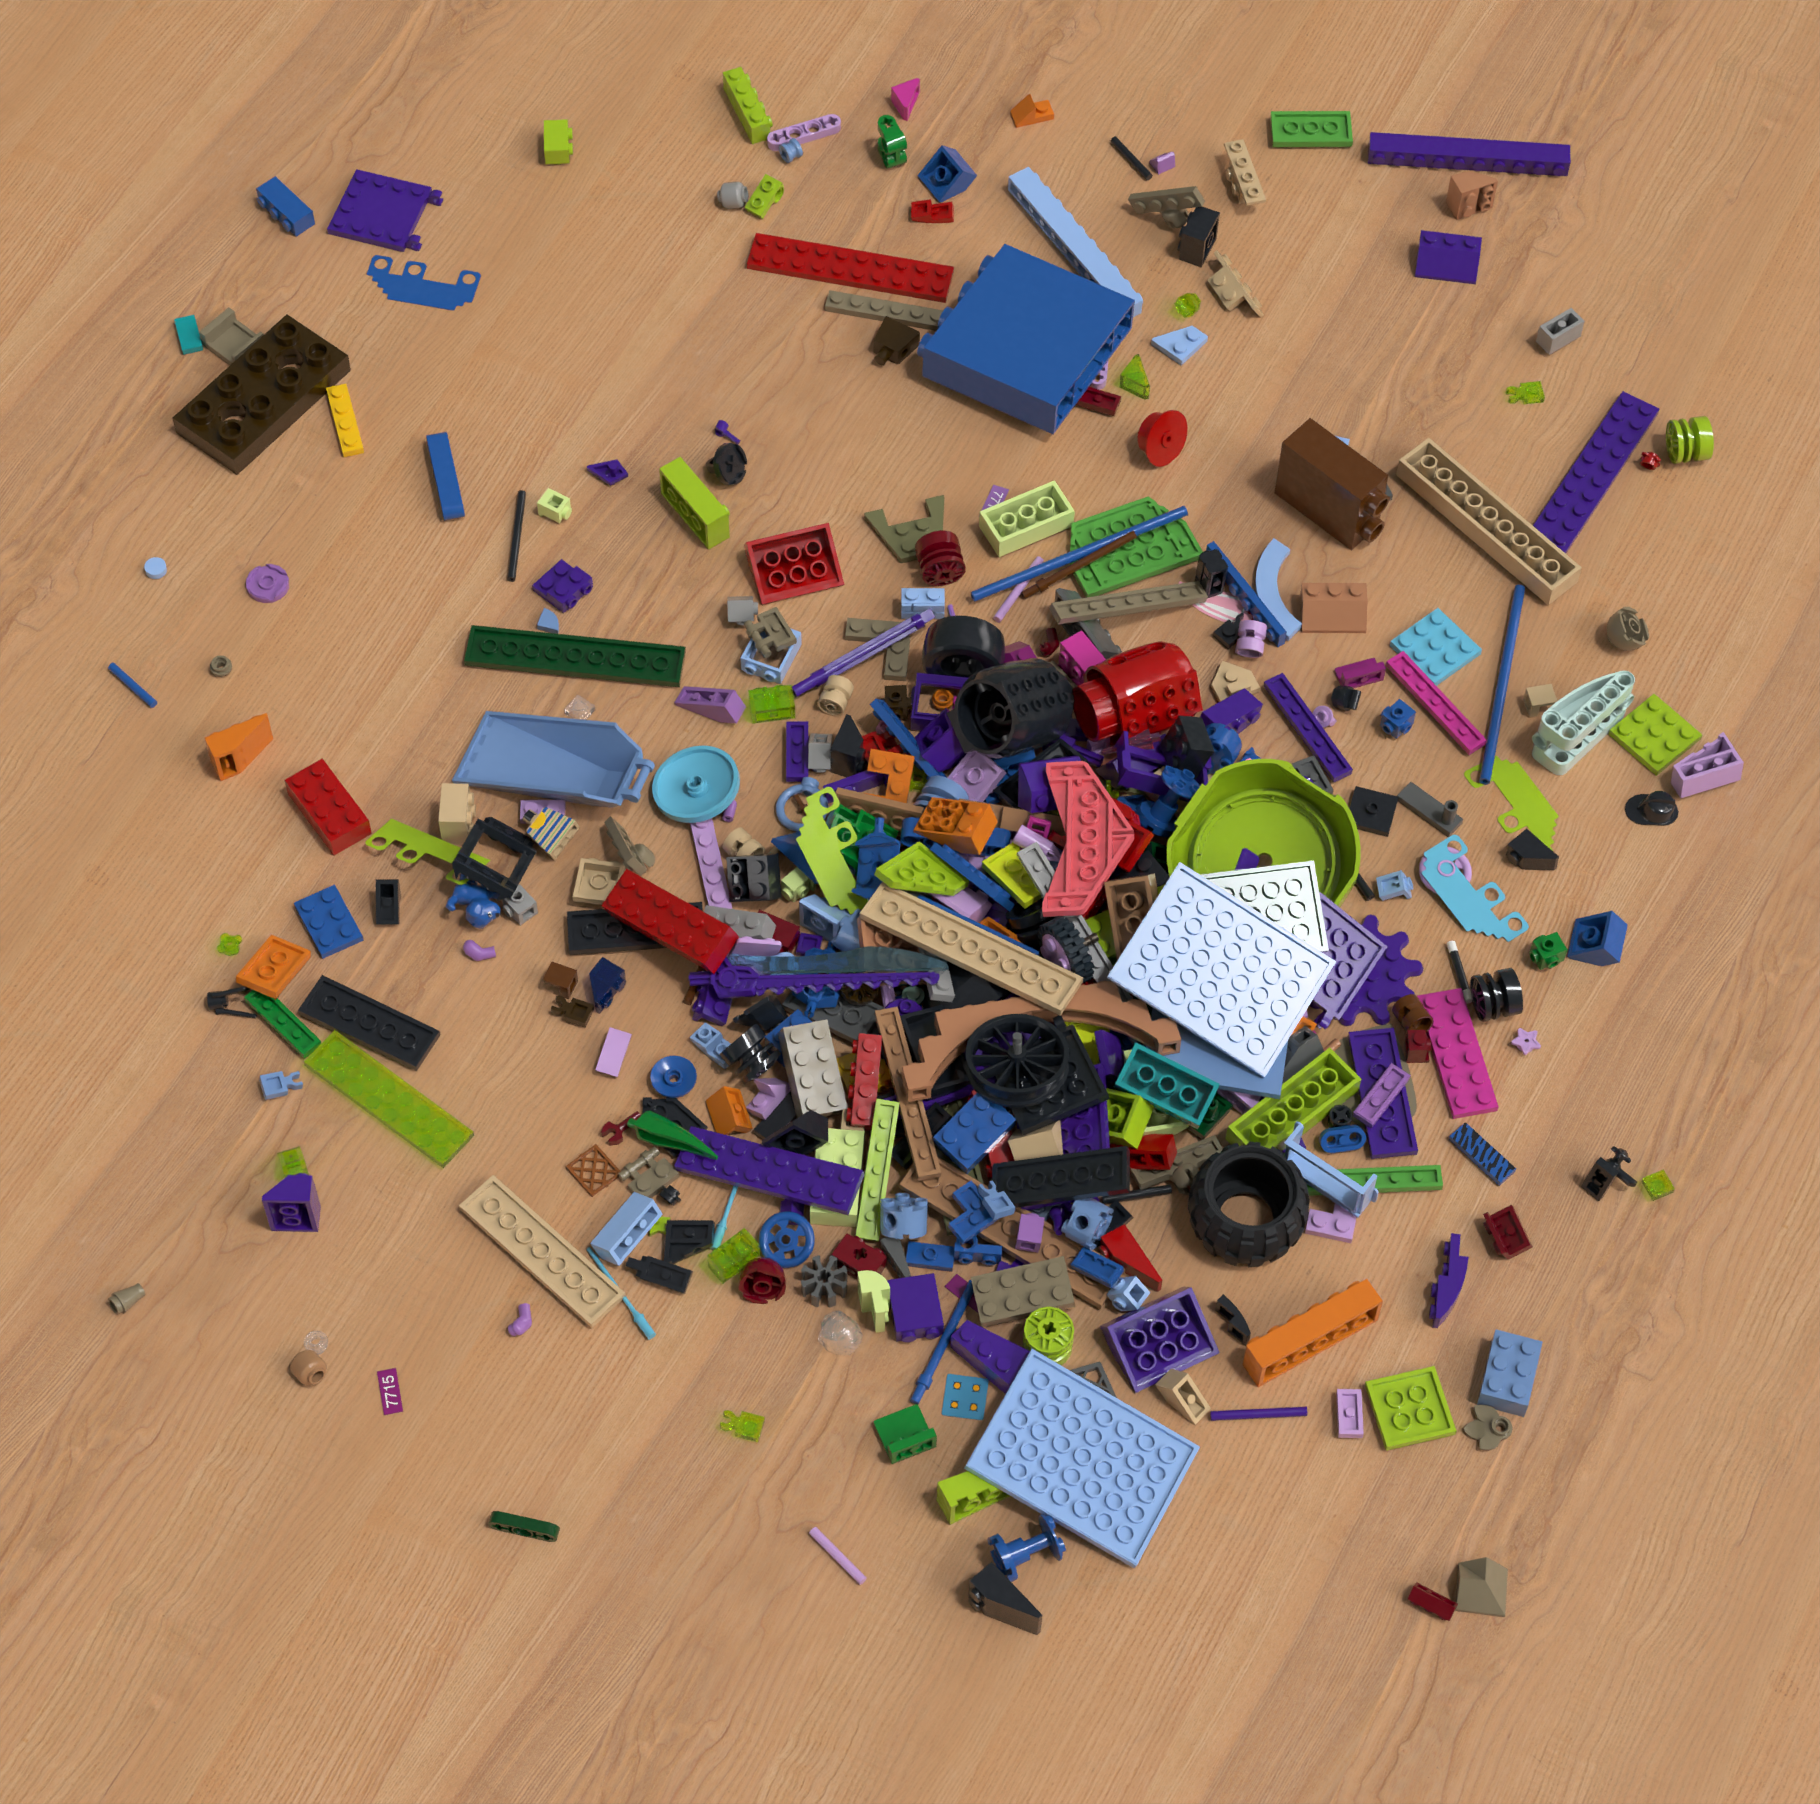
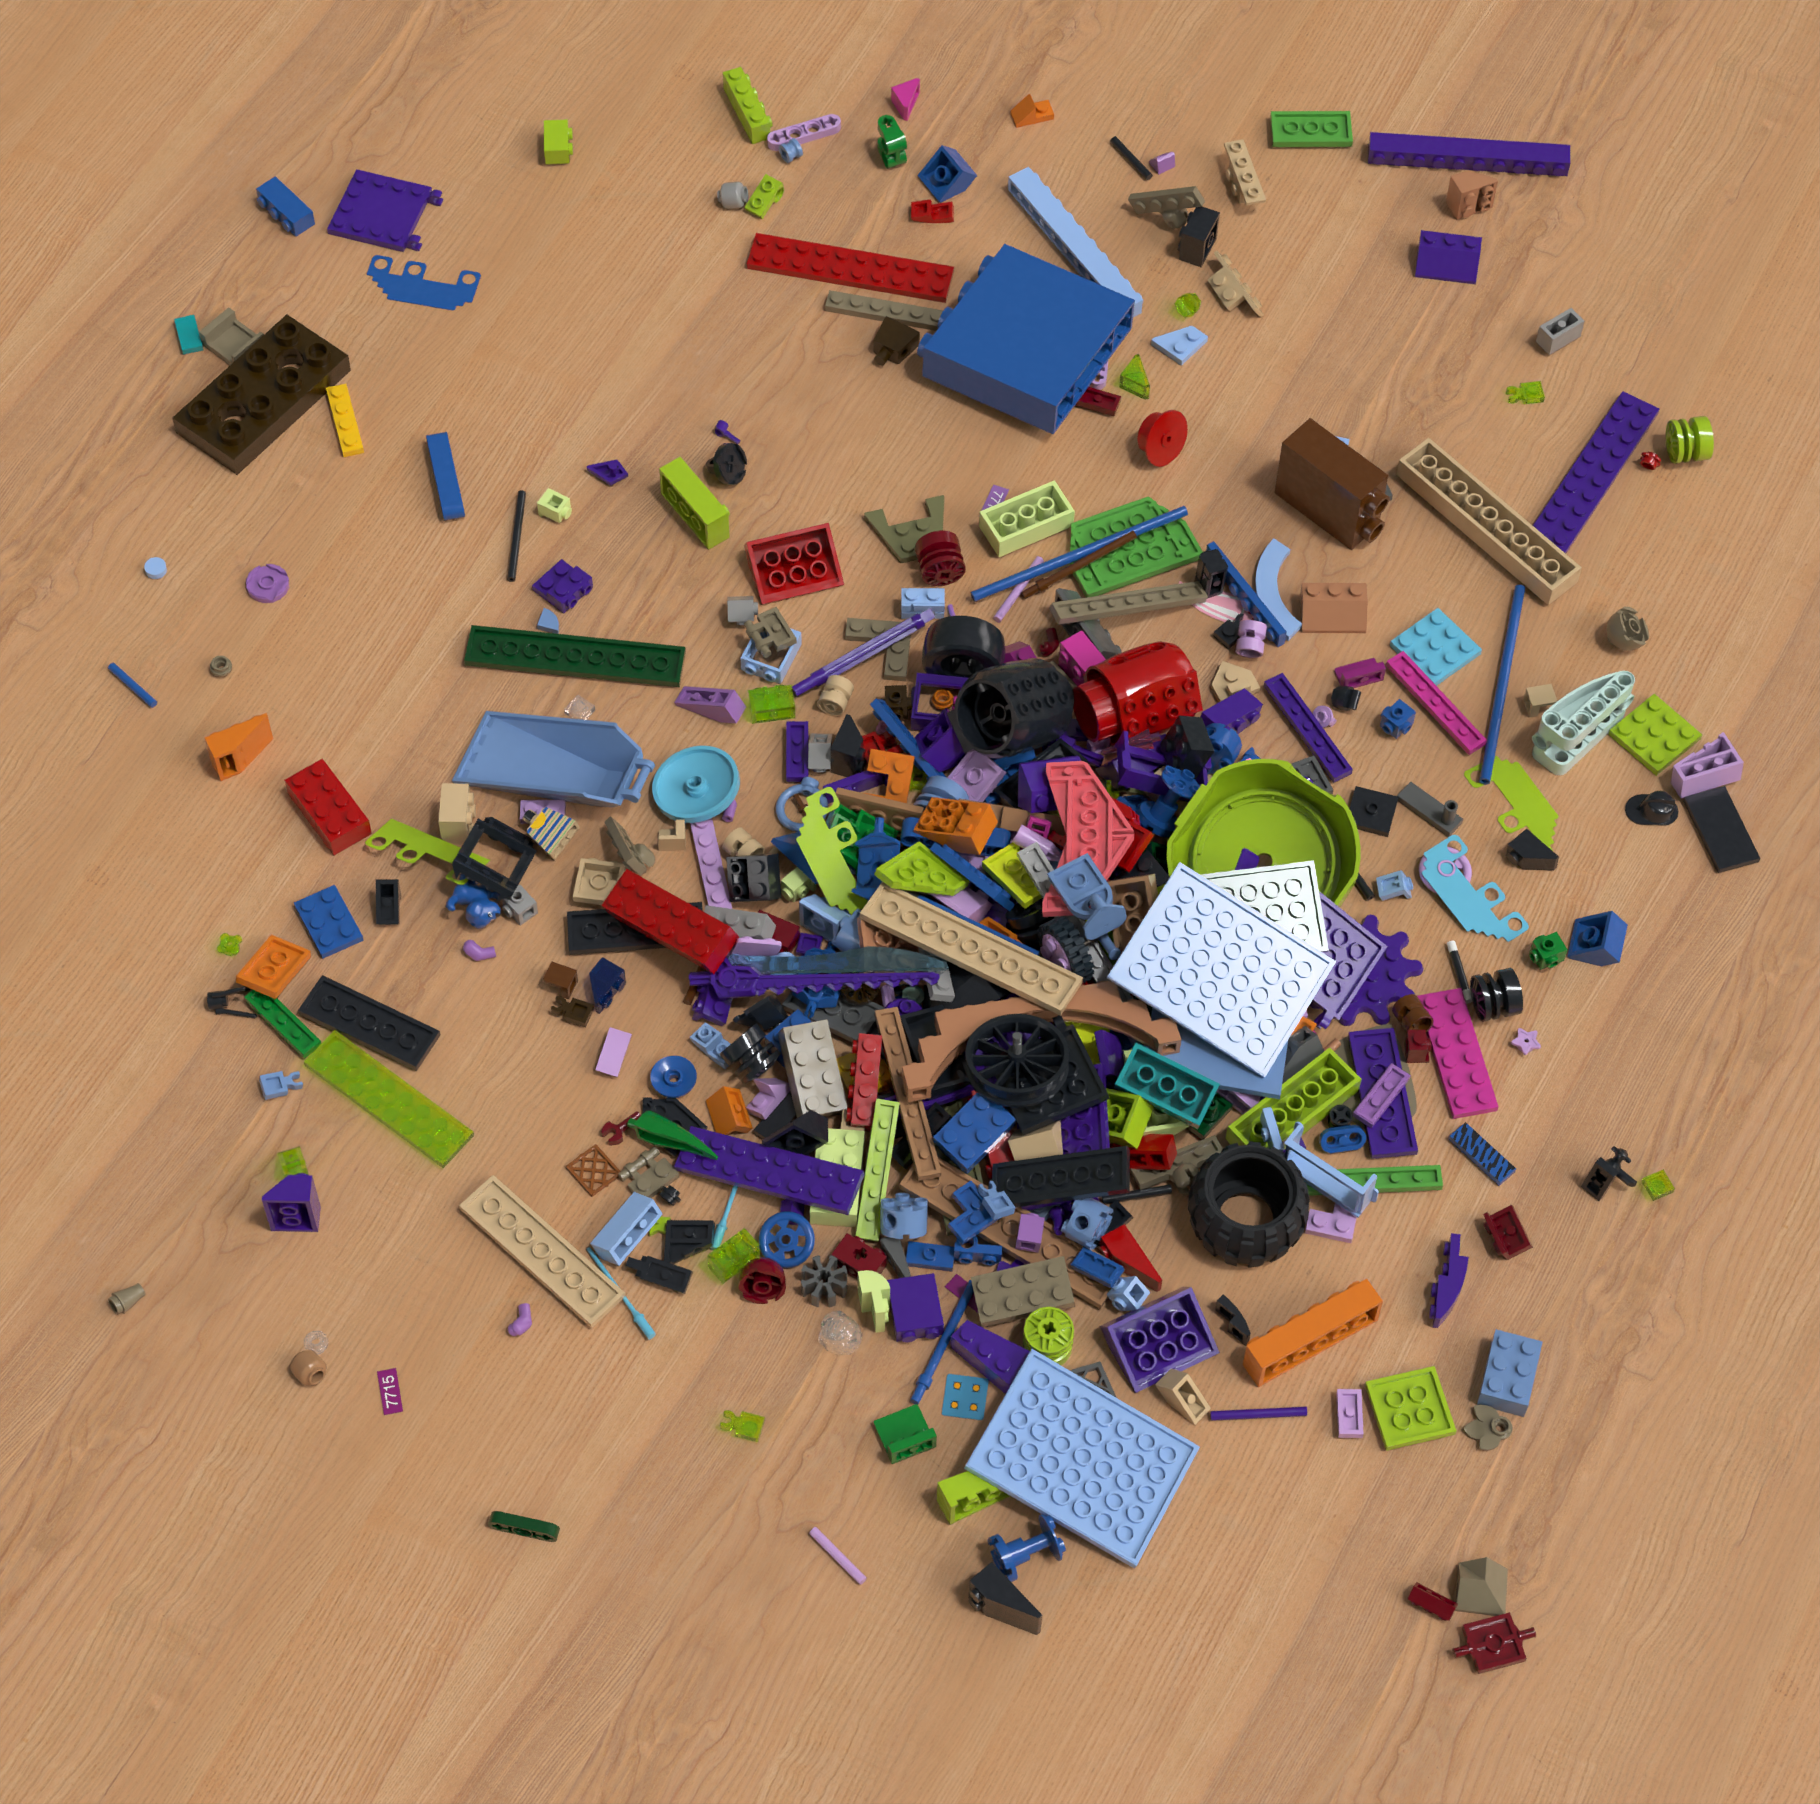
(673, 838): none -> tan panel
(1083, 886): none -> medium blue plate
(1270, 1130): none -> light blue plate
(1494, 1643): none -> dark red plate
(1721, 829): none -> black tile

